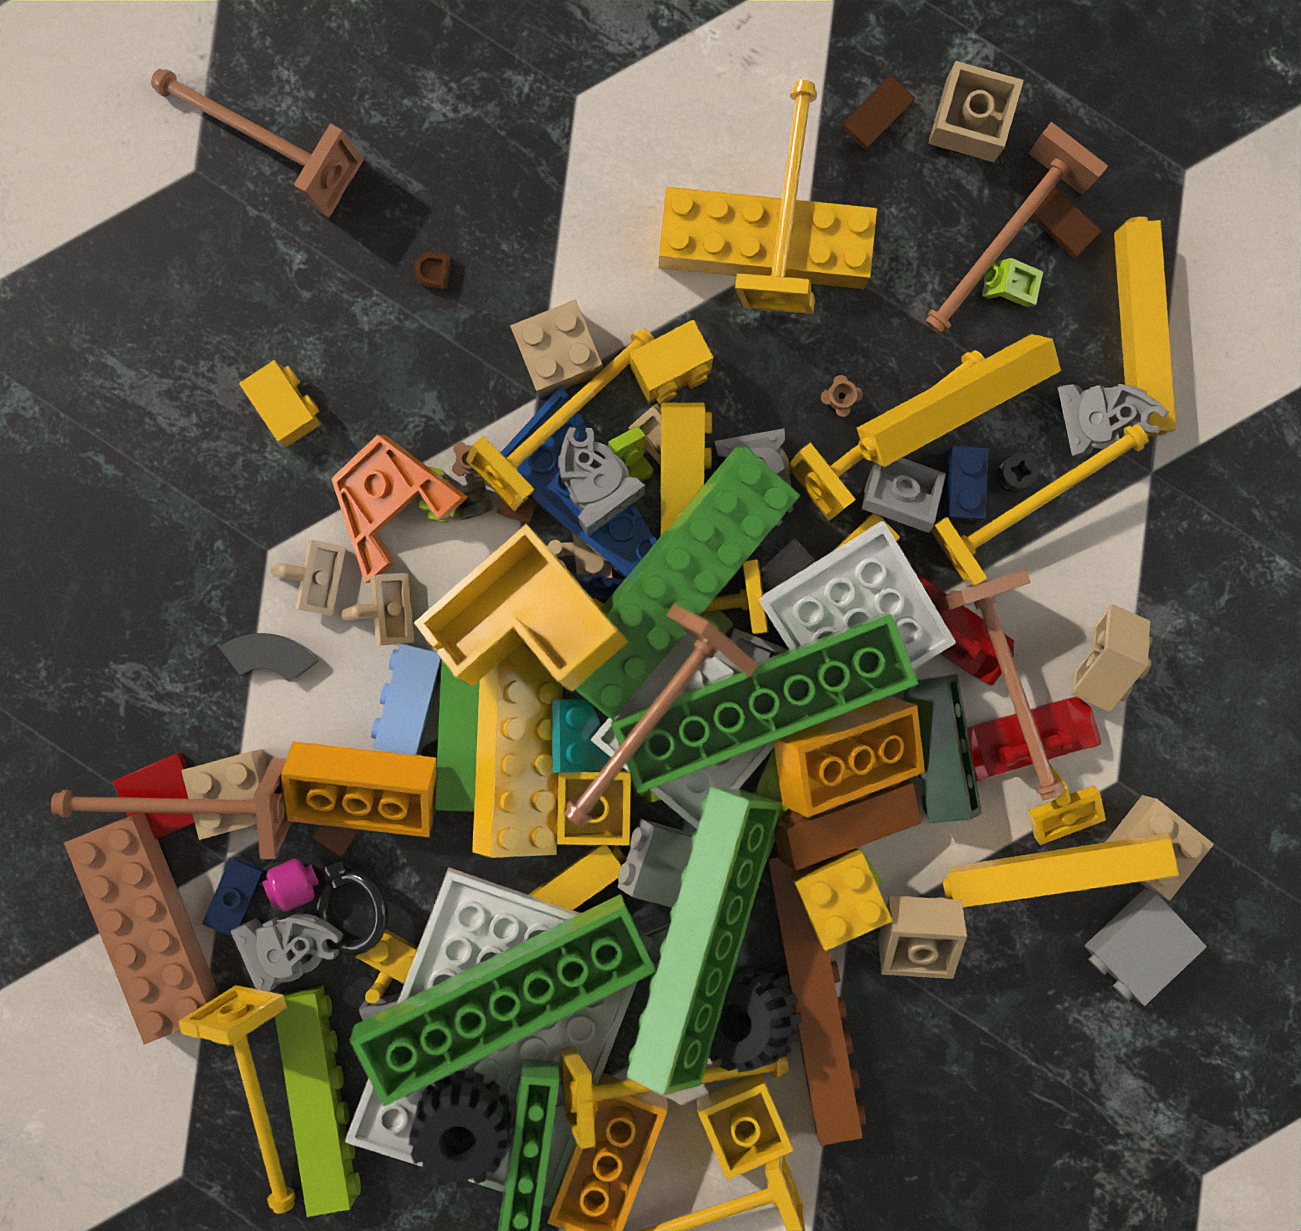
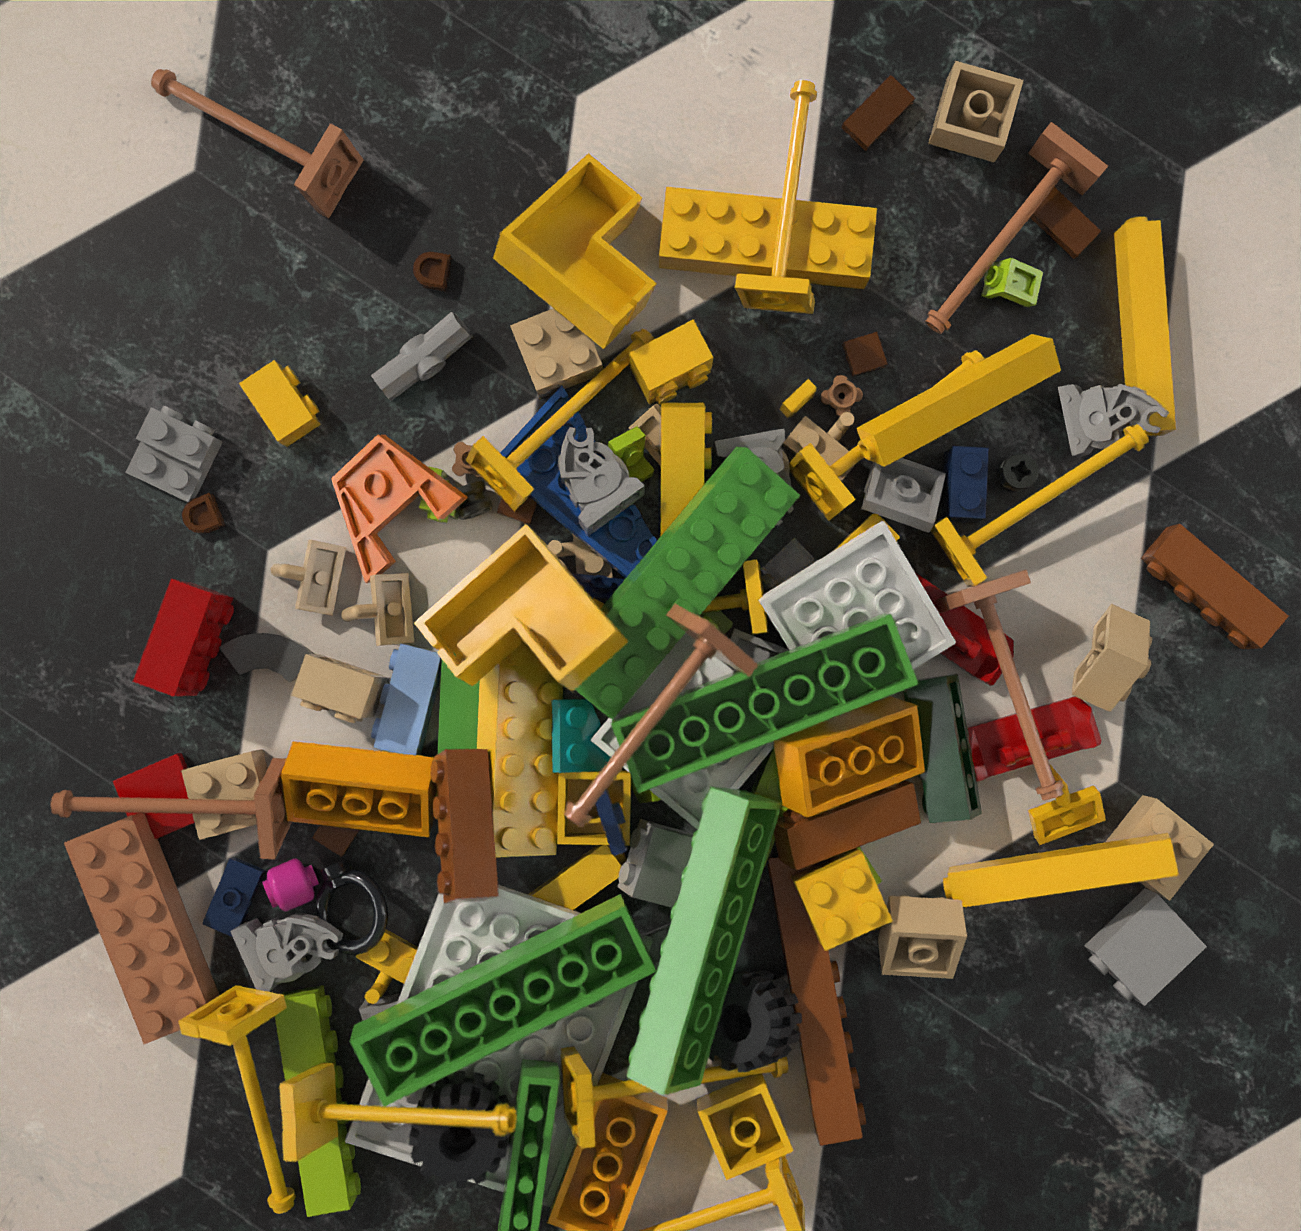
(173, 453): none -> light grey plate
(184, 639): none -> red brick
(203, 515): none -> reddish brown tile
(313, 1114): none -> yellow tile
(338, 686): none -> tan brick
(422, 356): none -> light grey piece
(464, 826): none -> dark orange brick
(566, 252): none -> yellow piece
(611, 818): none -> dark blue plate
(798, 399): none -> yellow tile
(823, 442): none -> tan plate
(864, 354): none -> reddish brown tile
(1213, 587): none -> dark orange brick

